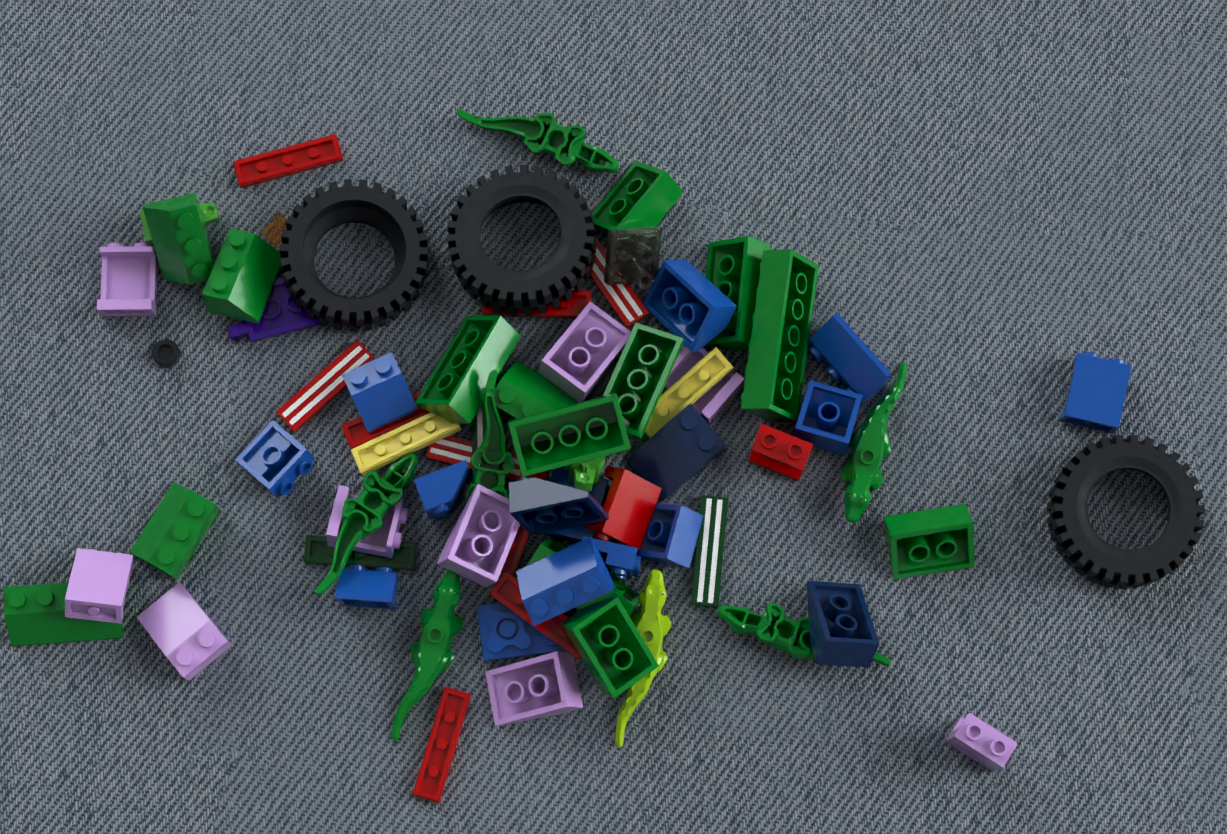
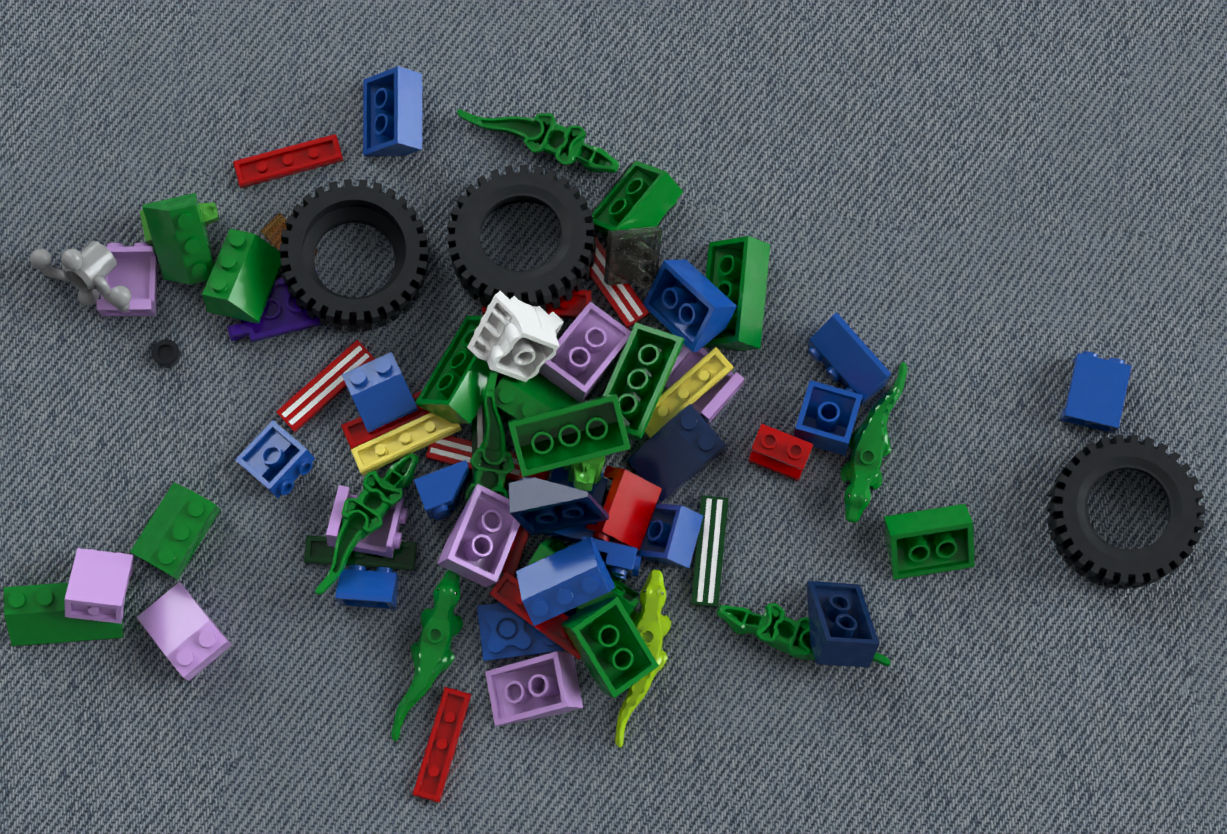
(86, 272): none -> light grey wheel
(392, 113): none -> blue slope
(515, 337): none -> white slope
(780, 336): green brick -> none
(981, 742): lavender panel -> none

